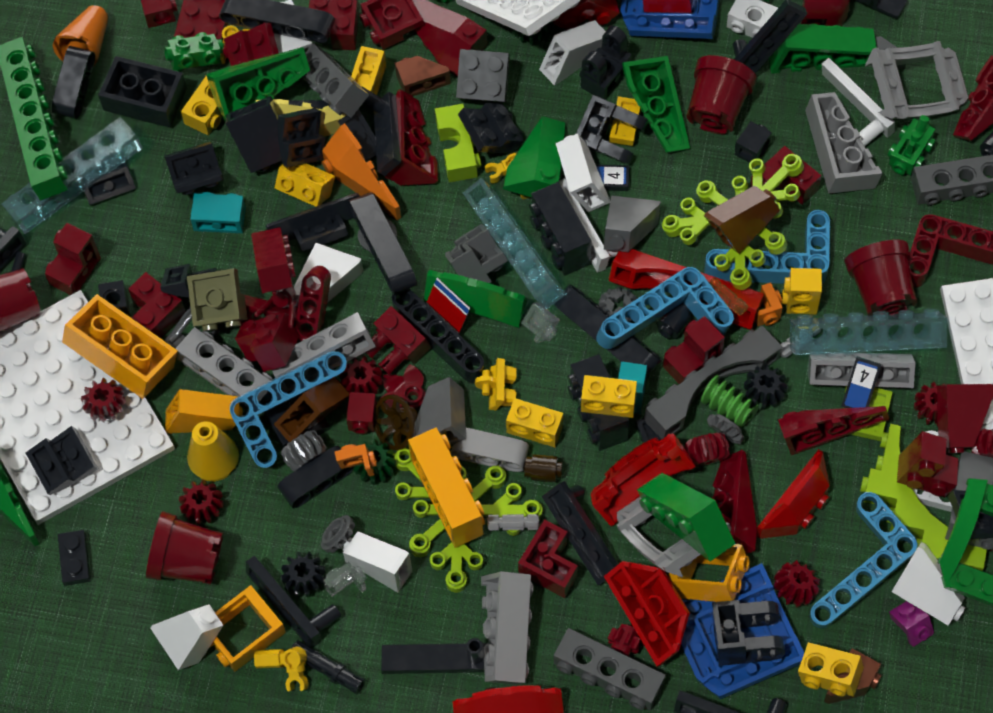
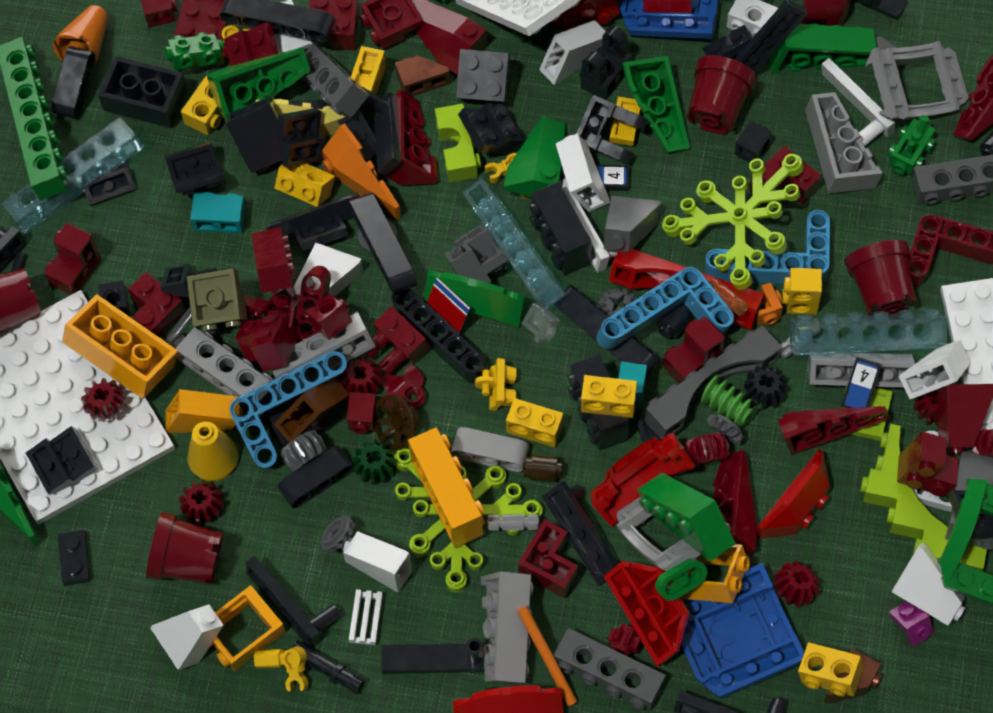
(305, 583): black gear -> none
(329, 316): none -> dark red brick
(340, 578): clear bracket -> none
(354, 455): orange bracket -> none
(368, 595): none -> white tile
(443, 409): dark grey slope -> none
(546, 655): none -> orange bar
(680, 580): none -> green plate
(730, 44): none -> black plate
(730, 642): black brick -> none
(742, 217): reddish brown slope -> none
(869, 567): dark azure beam -> none
(935, 370): none -> white slope

